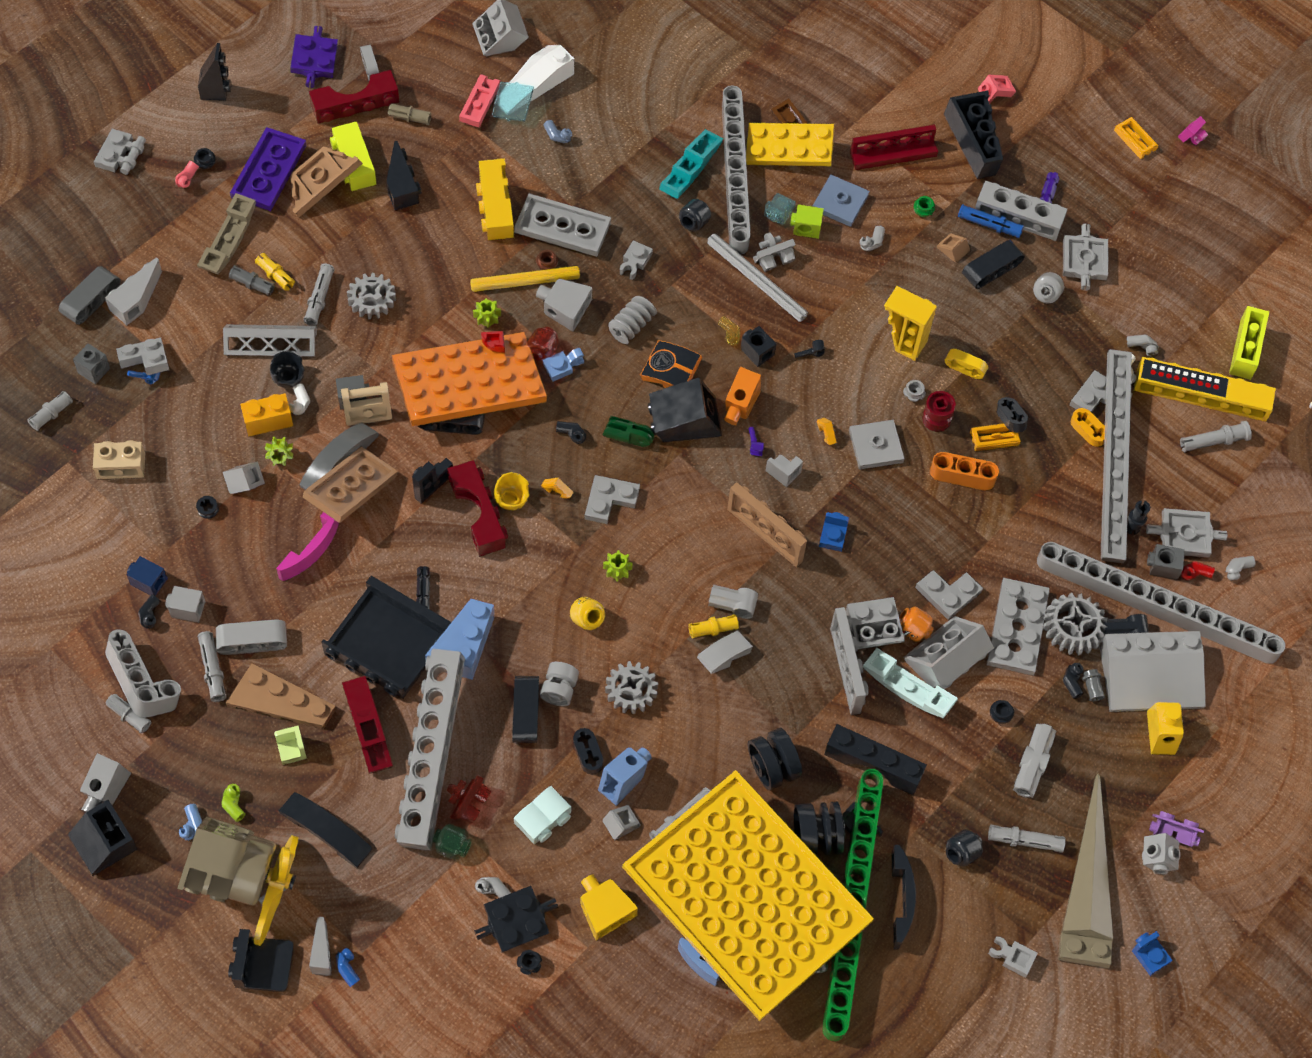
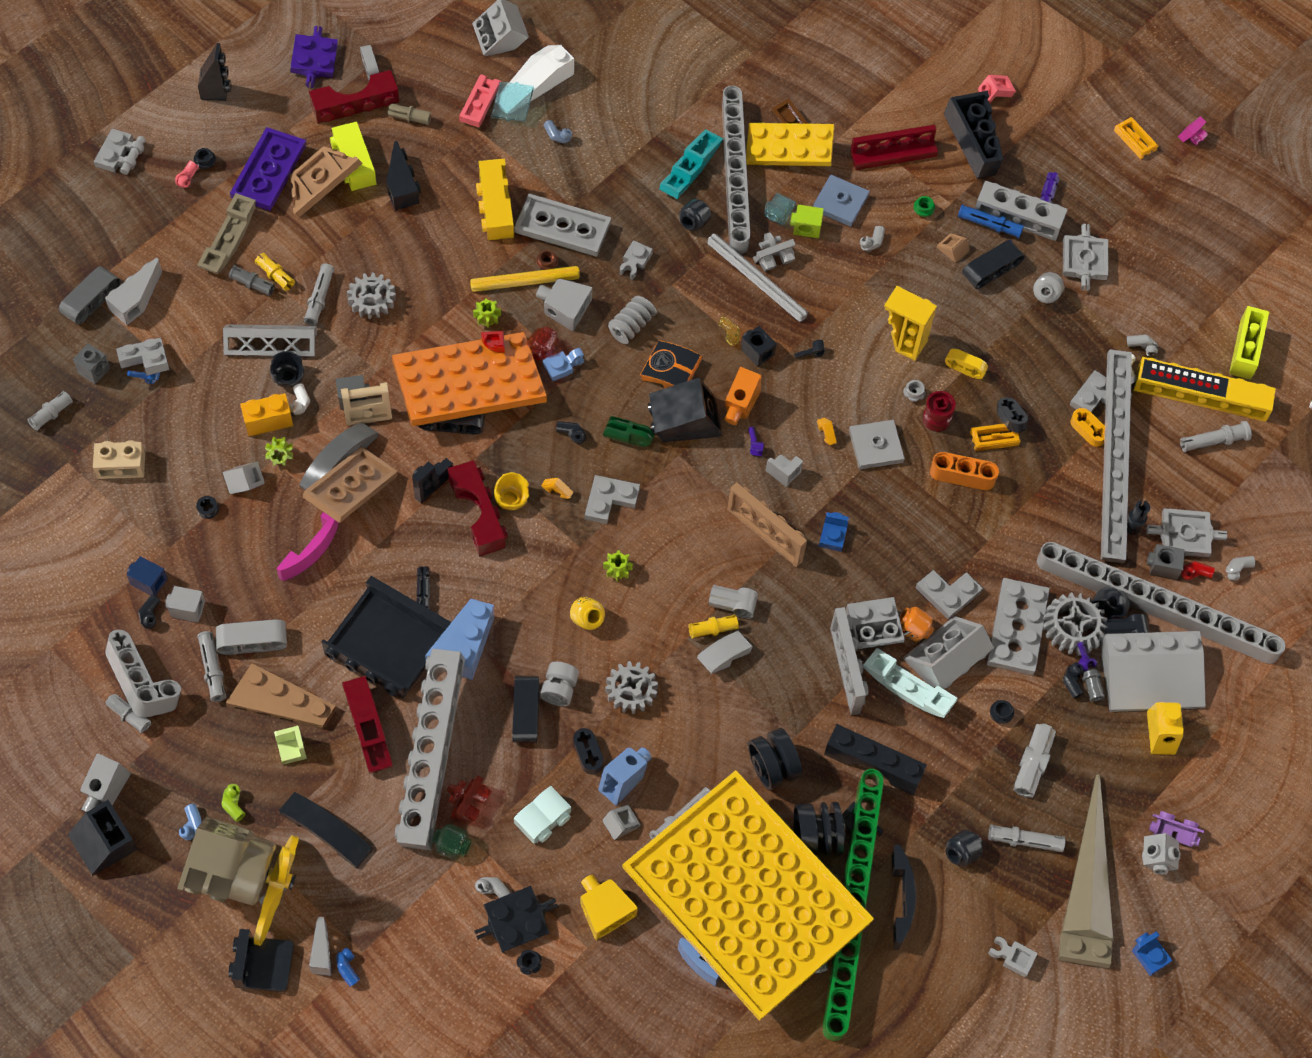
(1085, 660): none -> dark purple hand
(1112, 601): none -> black hair

